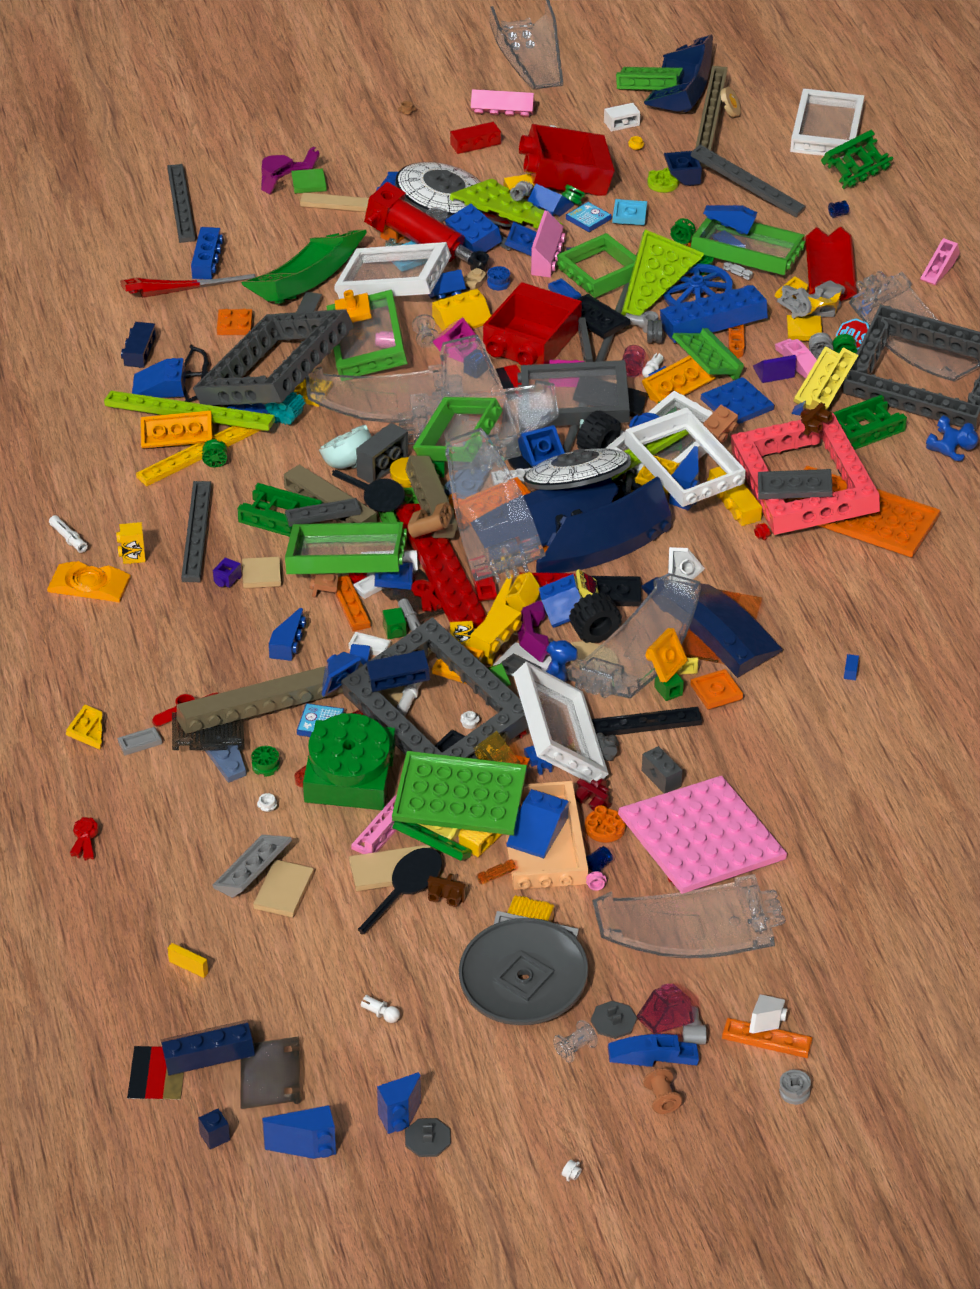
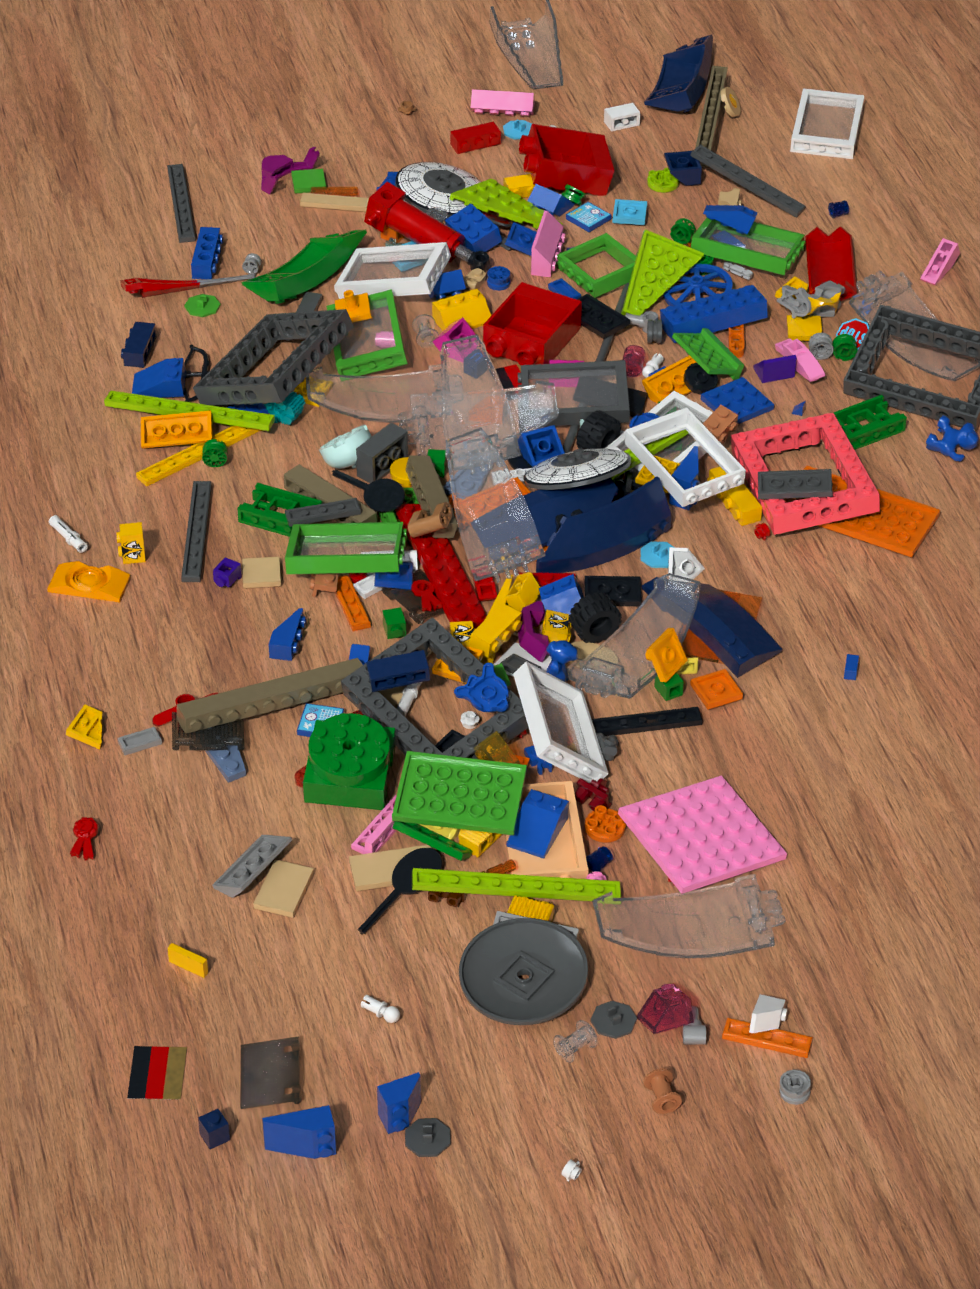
(202, 305): none -> bright green piece
(207, 1047): dark blue slope -> none
(234, 321): orange plate -> none
(251, 263): none -> light grey wheel
(265, 760): green wheel -> none
(267, 802): white plate -> none
(338, 668): blue slope -> none
(340, 191): none -> clear orange axle
(376, 644): white tile -> none
(409, 615): light grey axle -> none
(440, 419): bright green window -> none
(486, 692): none -> blue tile
(512, 885): none -> lime plate
(516, 129): none -> medium azure piece
(521, 189): light grey connector -> none
(556, 626): none -> yellow brick
(584, 340): dark grey tile -> none
(586, 583): slope -> none
(636, 143): yellow plate -> none
(646, 1049): blue slope -> none
(648, 77): bright green fence -> none
(656, 554): none -> medium azure piece
(661, 770): dark grey brick -> none
(698, 379): none -> black tile
(730, 197): none -> tan brick
(813, 418): reddish brown hips -> none
(825, 377): light yellow slope -> none
(852, 148): green fence -> none

